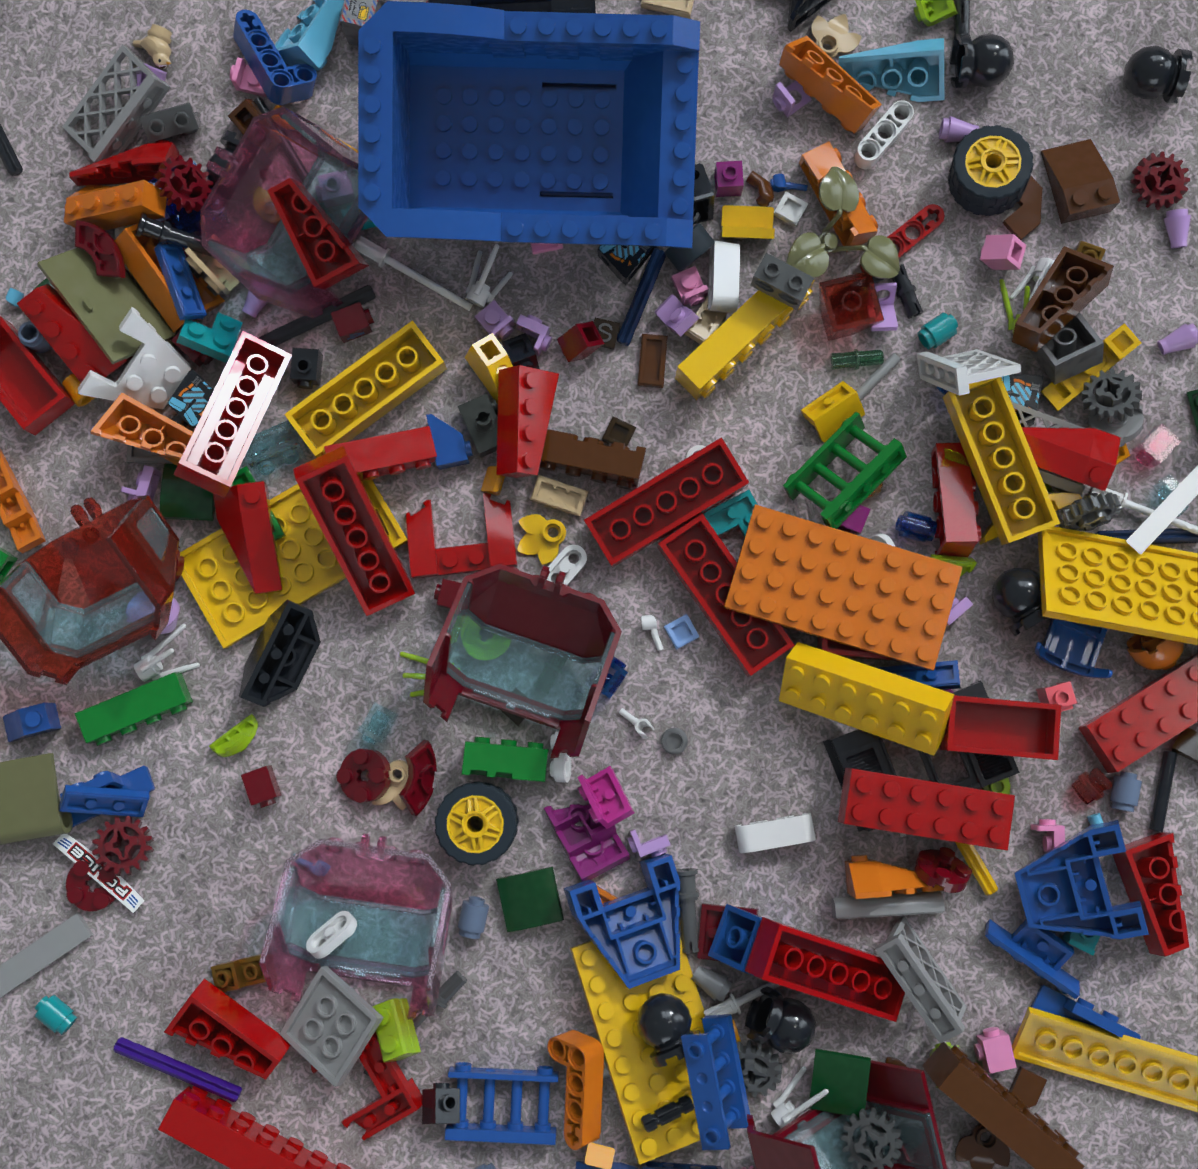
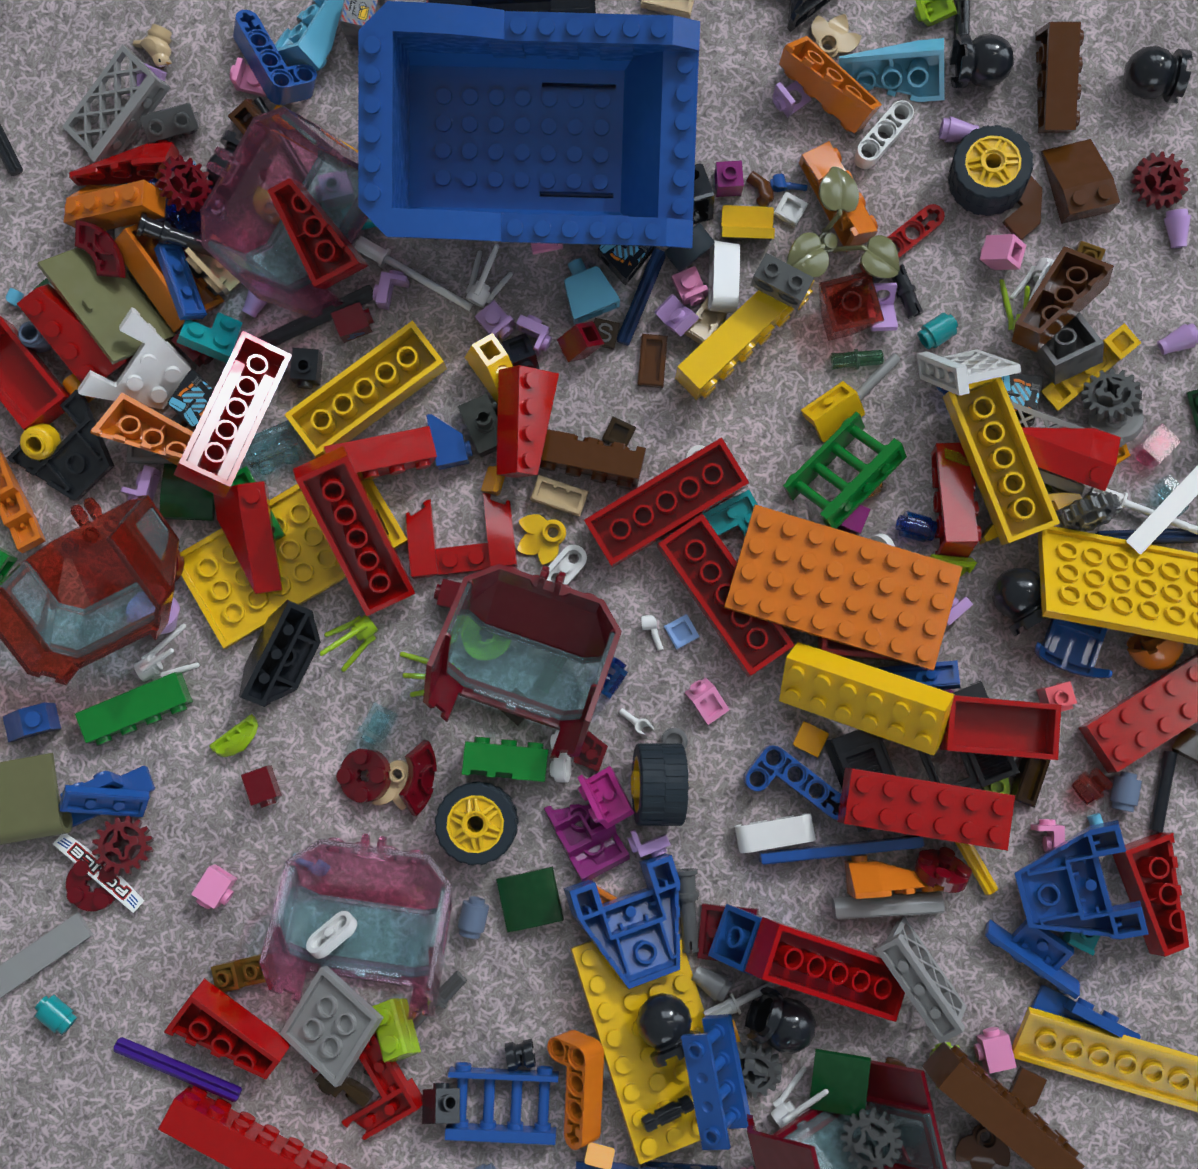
(39, 441): none -> yellow head
(78, 460): none -> black wing
(214, 887): none -> bright pink brick
(355, 1091): none -> dark brown slope
(361, 628): none -> lime plant
(383, 292): none -> lavender bracket
(520, 1055): none -> black wheel
(588, 292): none -> medium azure torso
(592, 752): none -> dark red piece
(659, 784): none -> black wheel
(707, 700): none -> bright pink bracket
(801, 786): none -> blue beam
(810, 739): none -> light orange slope
(841, 849): none -> blue tile
(1029, 780): none -> dark brown tile
(1059, 76): none -> reddish brown wedge

